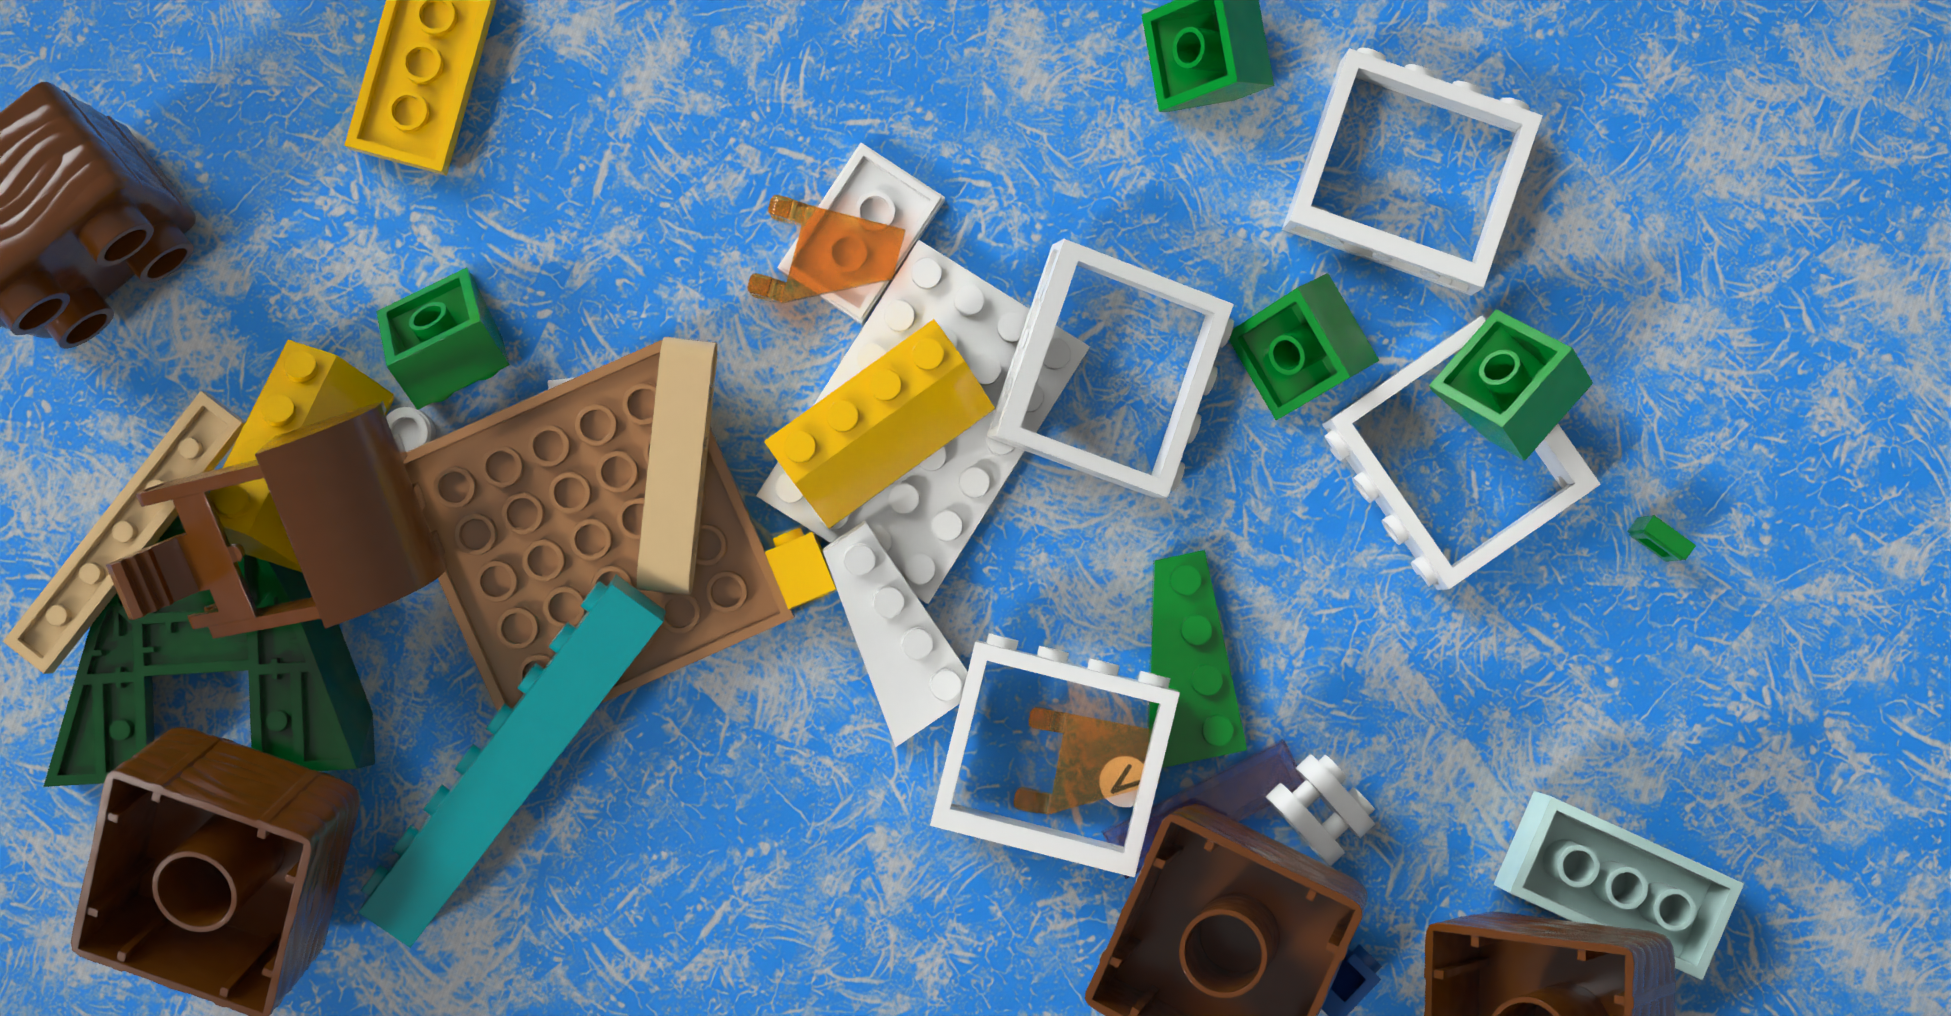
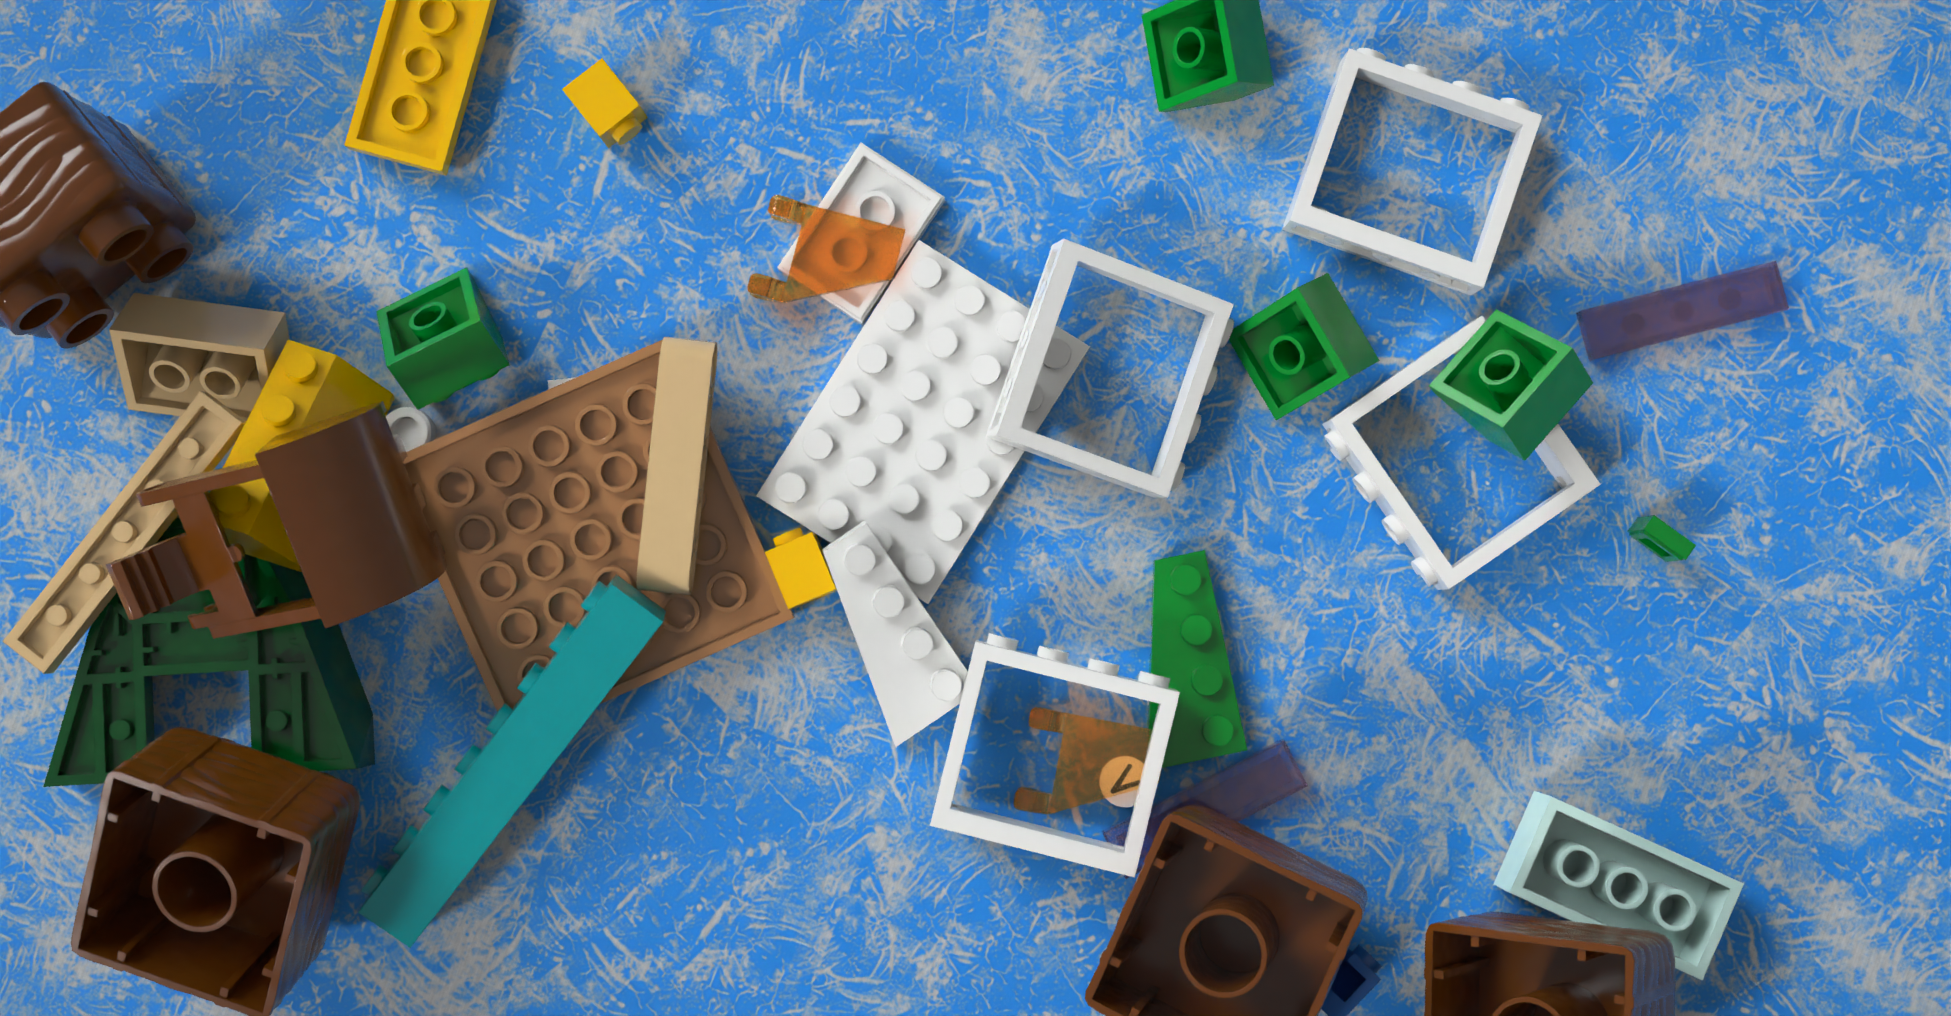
(184, 346): none -> tan slope
(606, 104): none -> yellow brick
(880, 424): yellow slope -> none
(1349, 807): white brick -> none
(1682, 310): none -> clear purple tile

